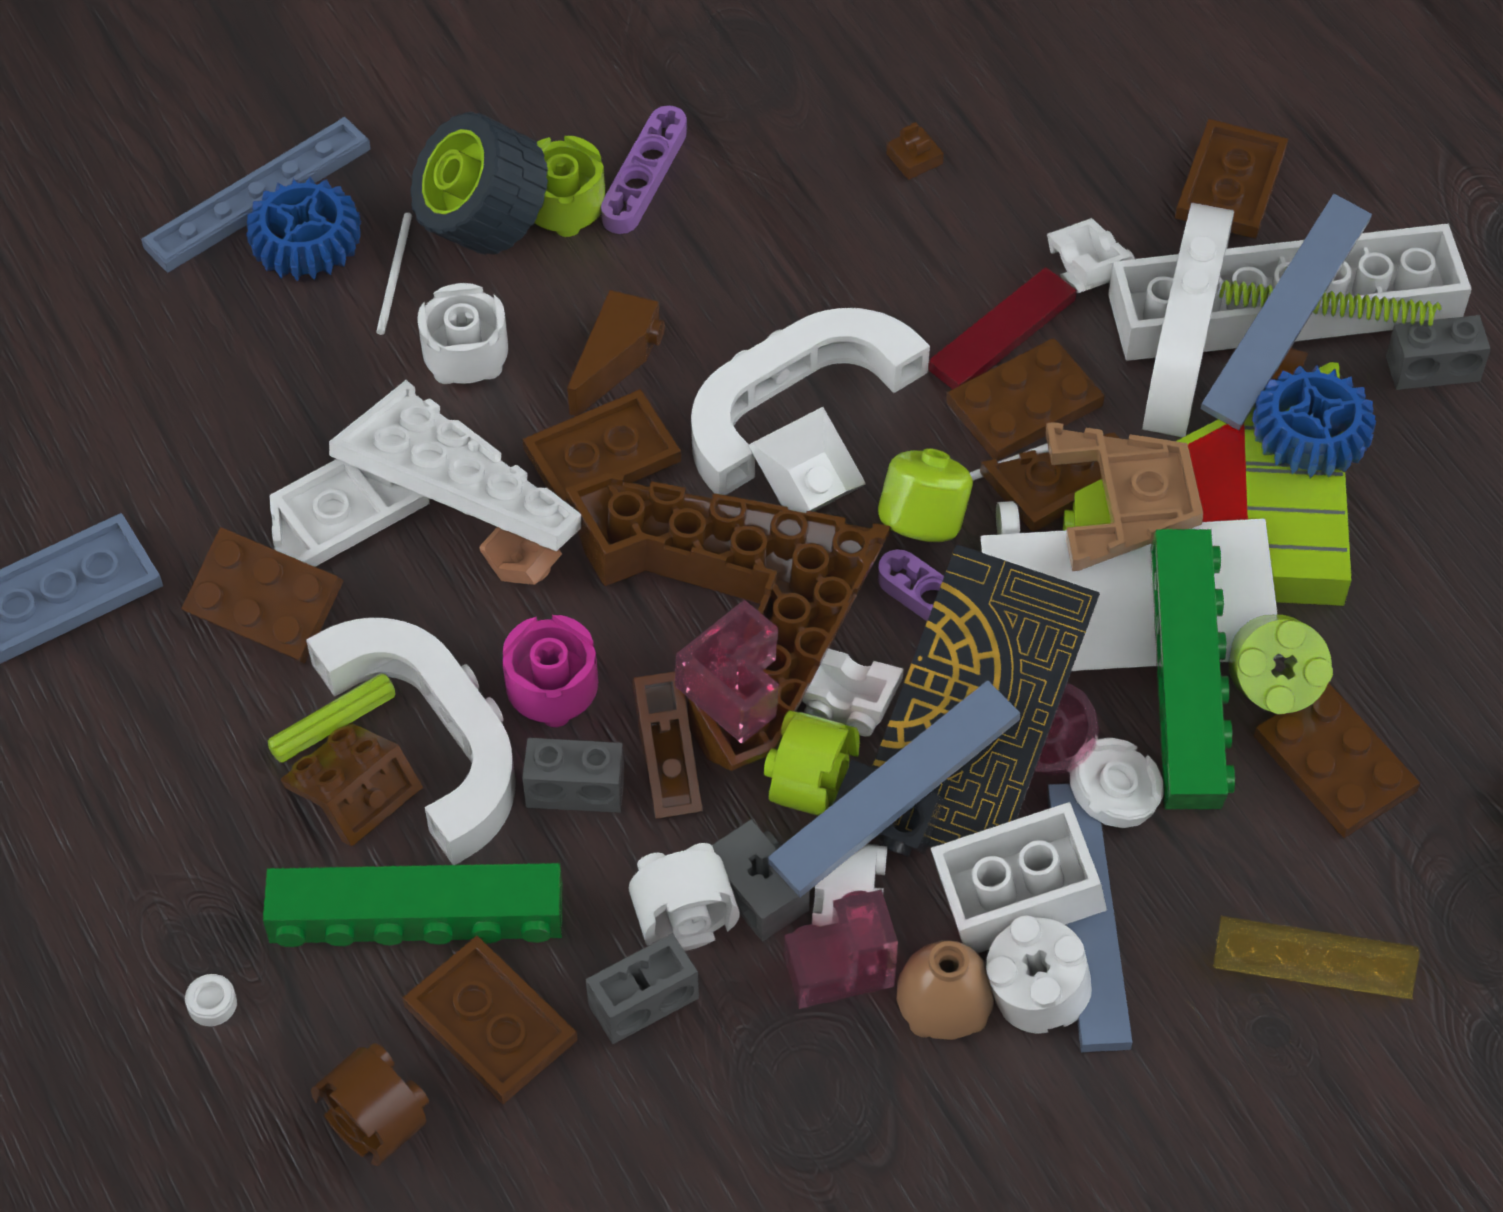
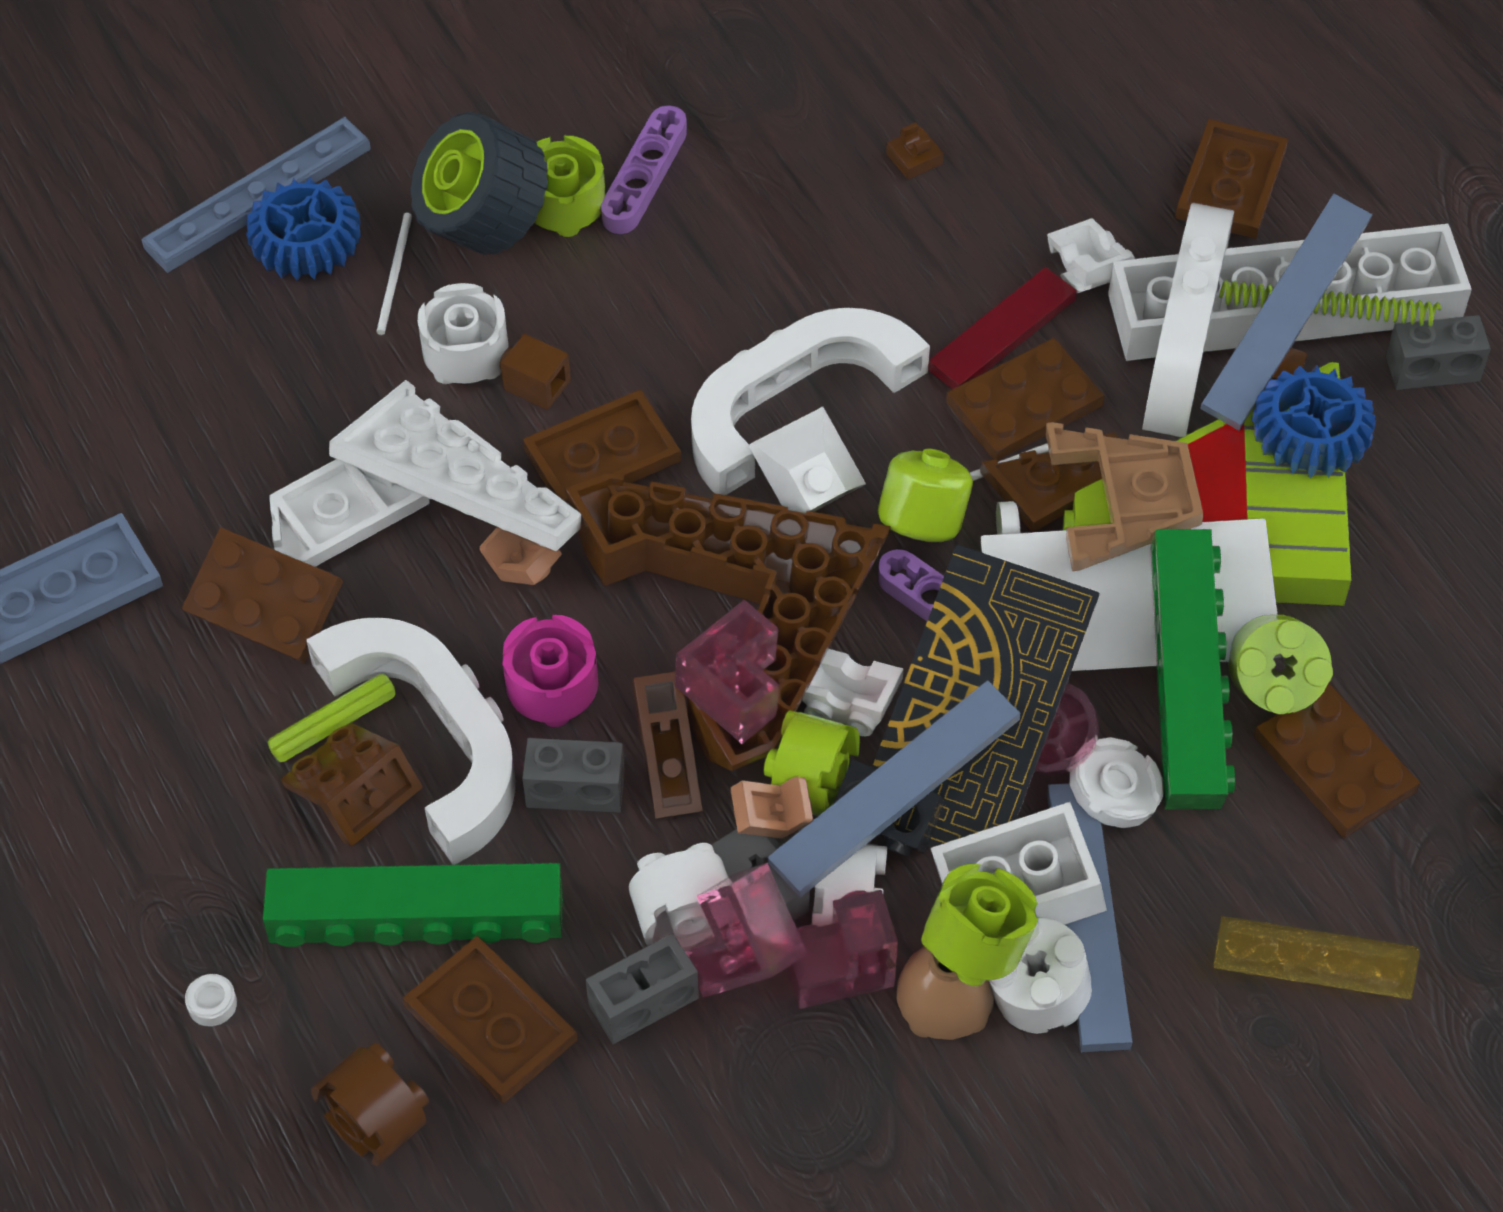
(535, 371): none -> reddish brown brick
(615, 347): reddish brown slope -> none
(750, 932): none -> clear pink brick
(770, 808): none -> nougat bracket
(980, 923): none -> lime brick

